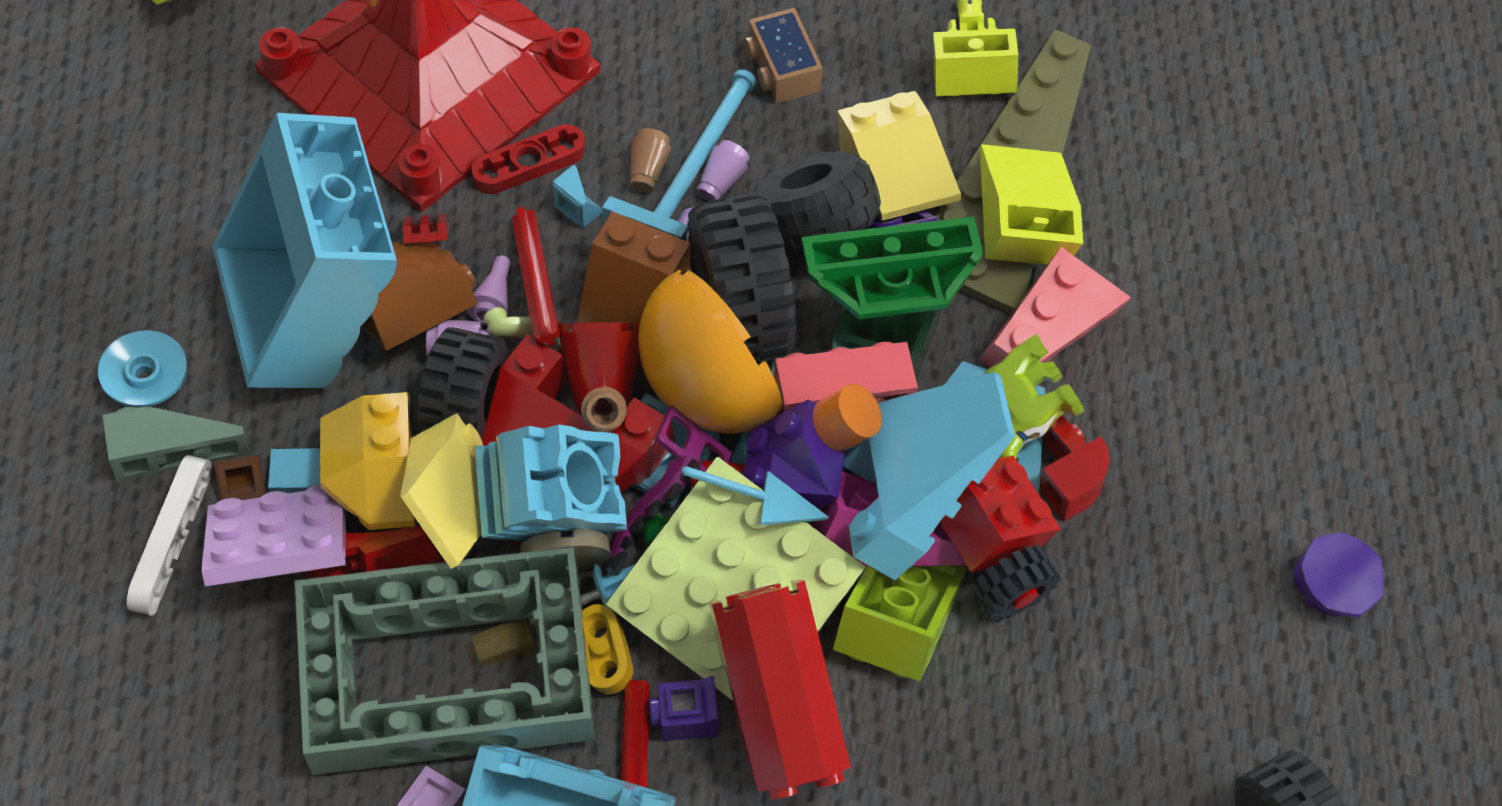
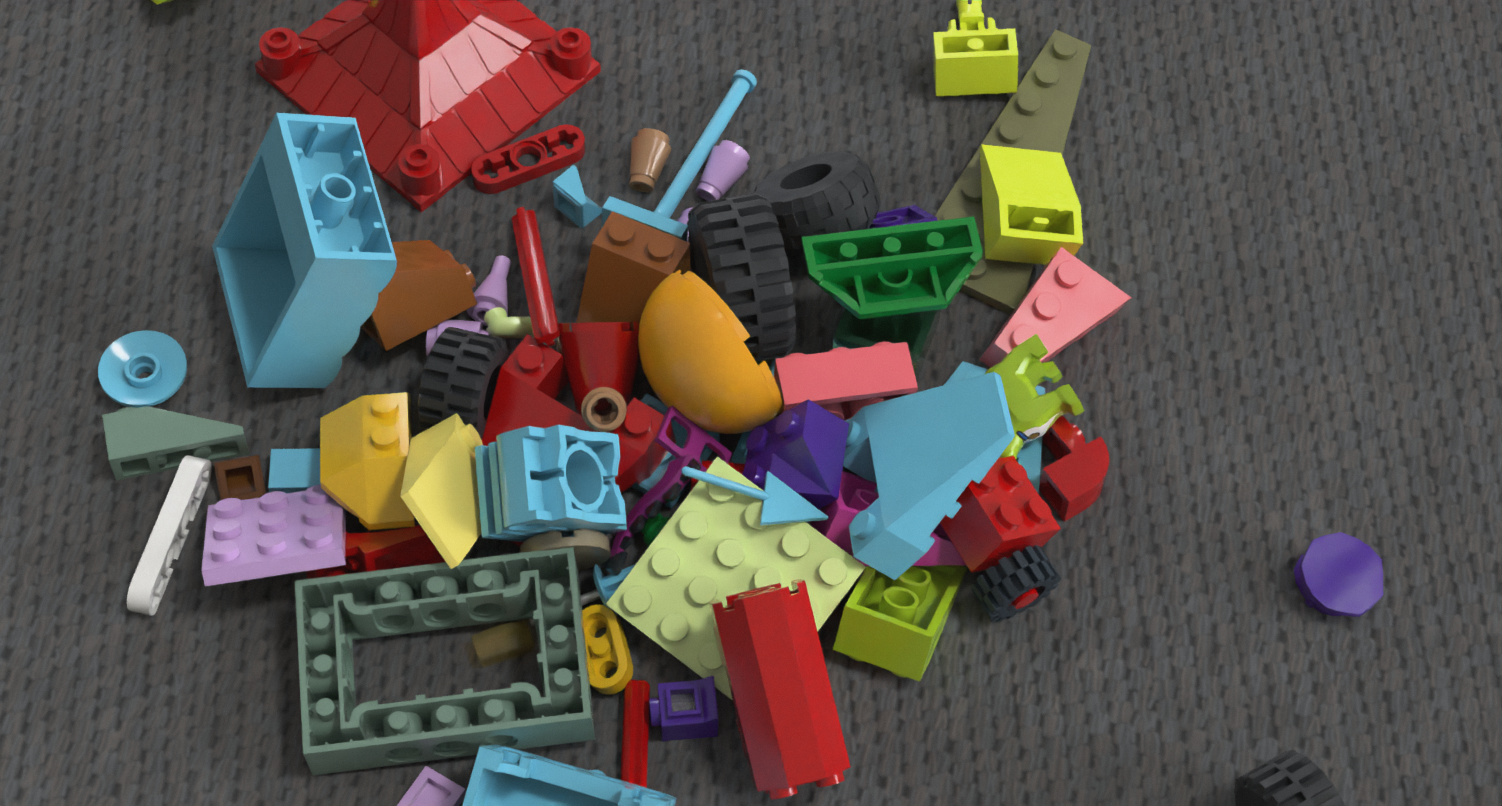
(425, 230): red tile -> none
(784, 56): brick -> none
(847, 417): orange piece -> none
(902, 152): light yellow slope -> none

